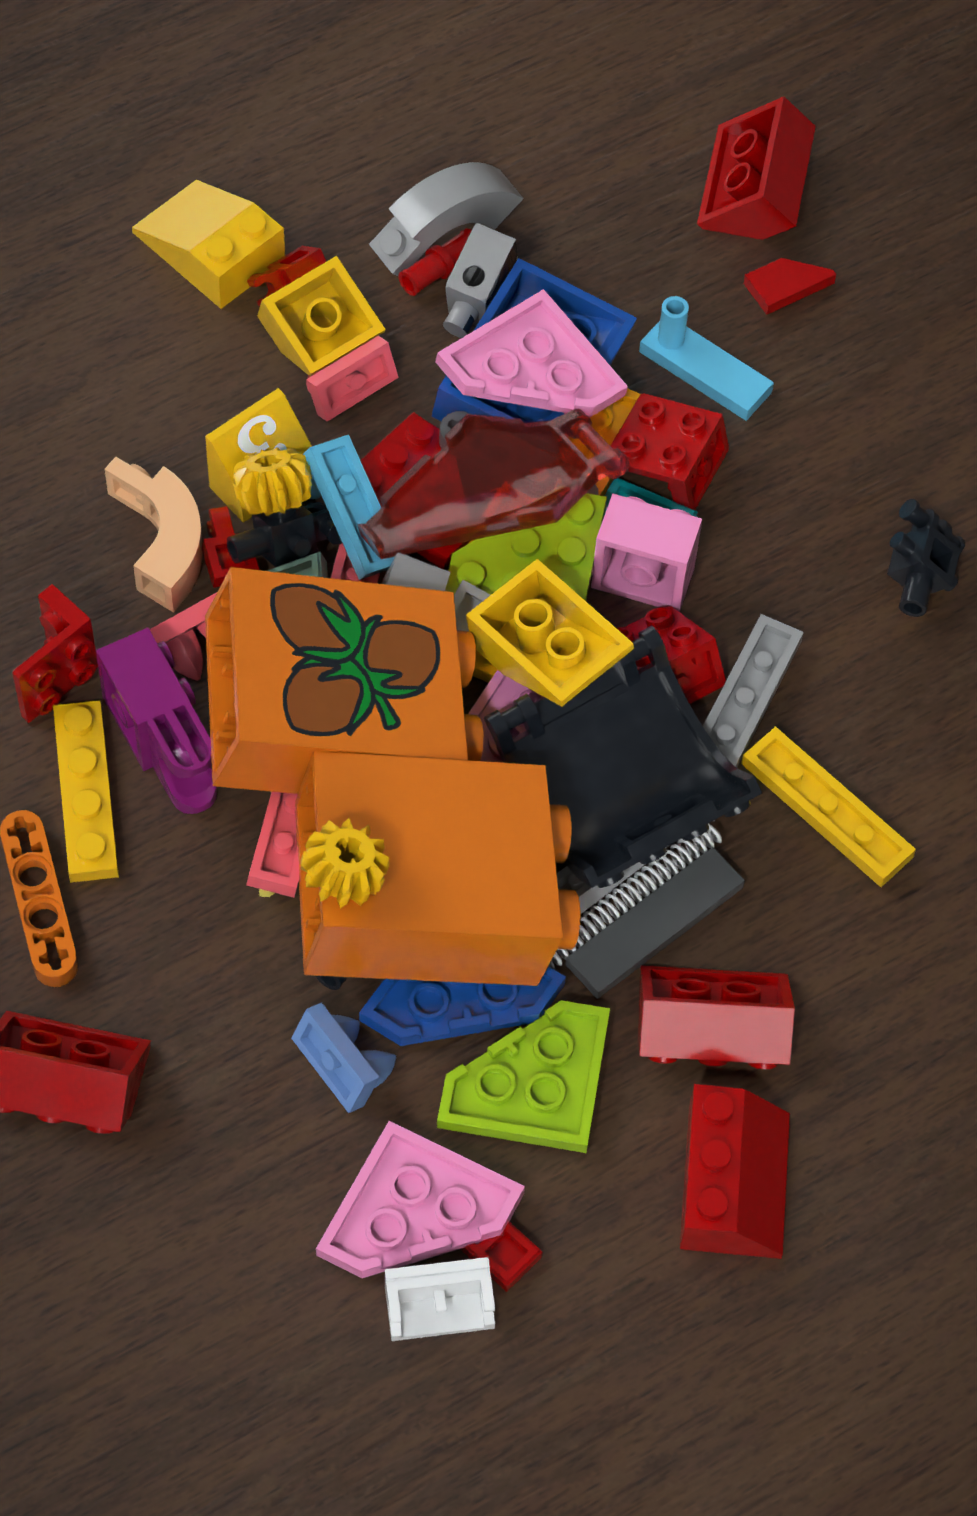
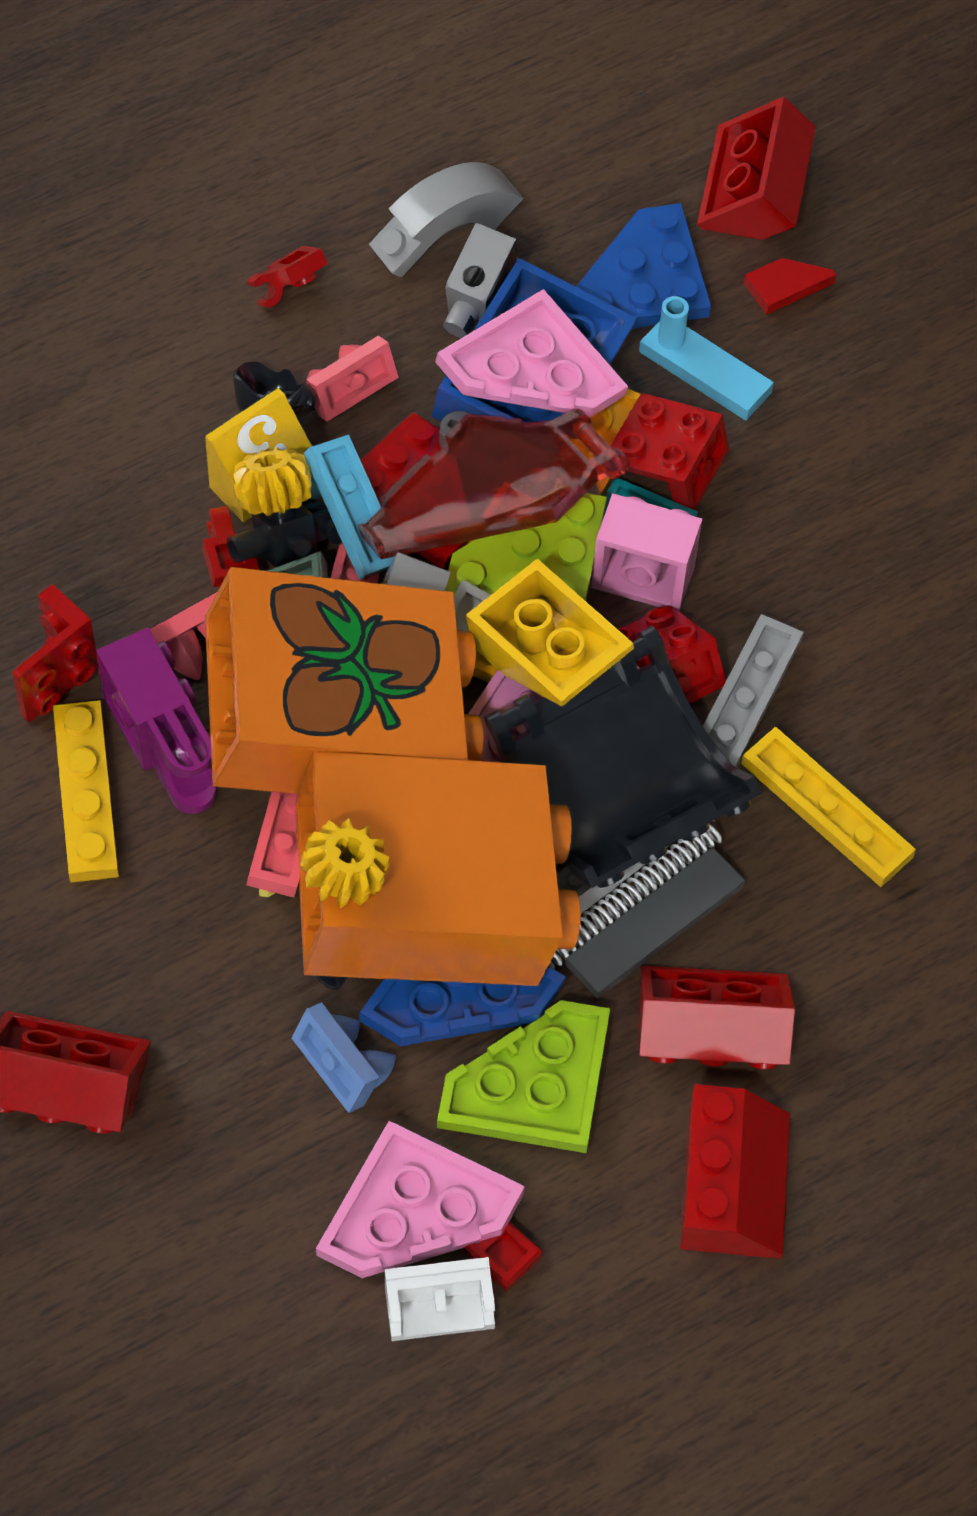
(34, 898): orange beam -> none
(176, 555): light nougat arch -> none
(213, 239): yellow slope -> none
(256, 381): none -> black hair
(319, 317): yellow slope -> none
(434, 265): red pin -> none
(649, 264): none -> blue plate
(923, 558): black piece -> none

